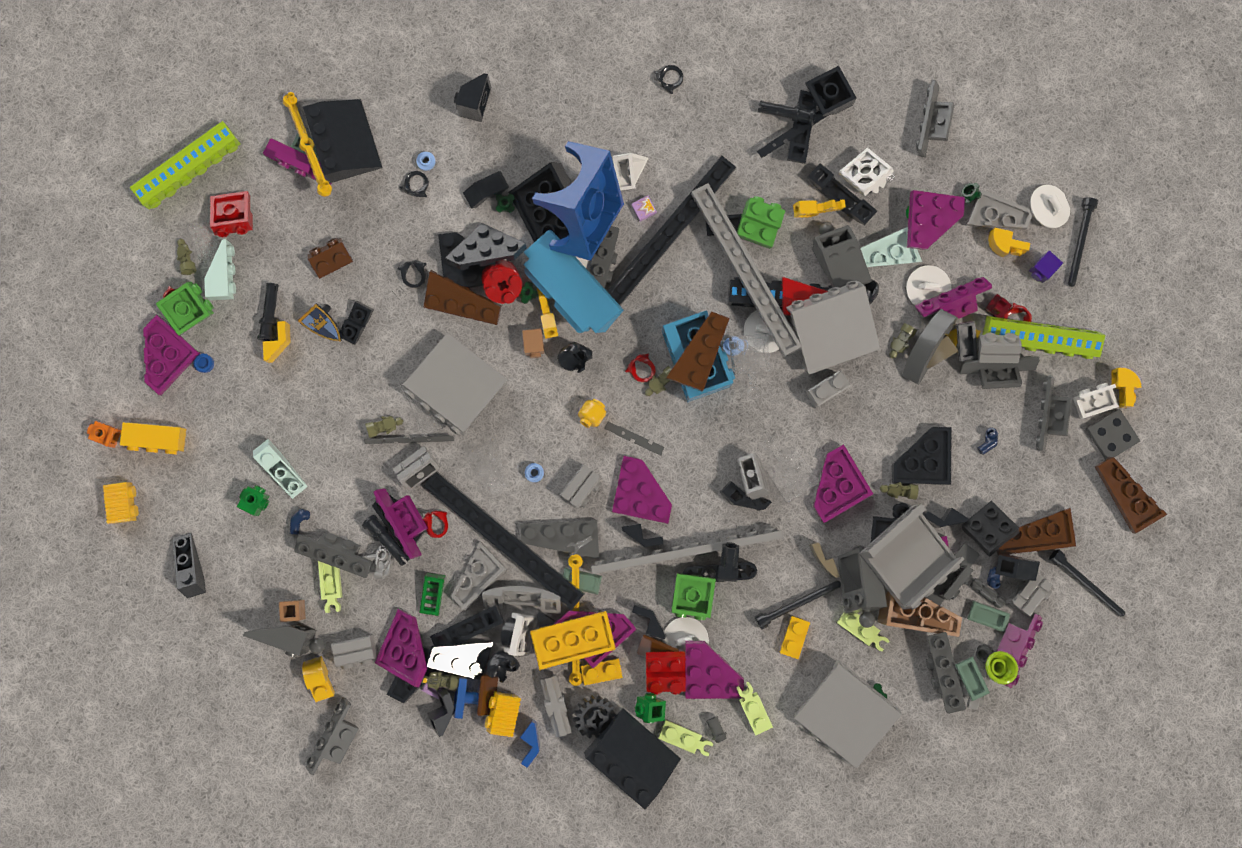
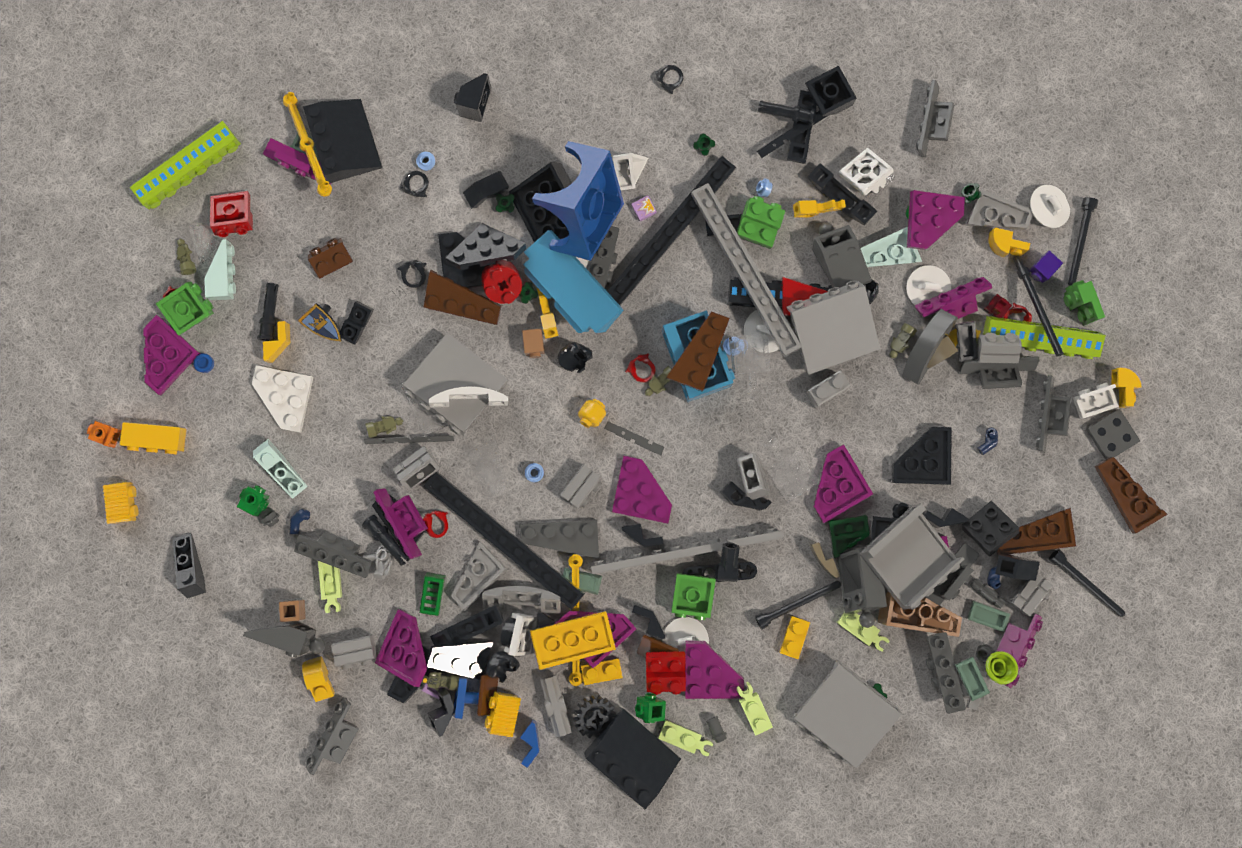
(270, 519): none -> dark grey plate
(284, 395): none -> white plate
(494, 397): none -> white slope
(578, 545): clear hand -> none
(703, 138): none -> dark green plate
(764, 188): none -> light blue plate
(847, 532): none -> dark green wing
(898, 489): olive piece -> none
(1023, 273): none -> black bar
(1085, 299): none -> bright green plate

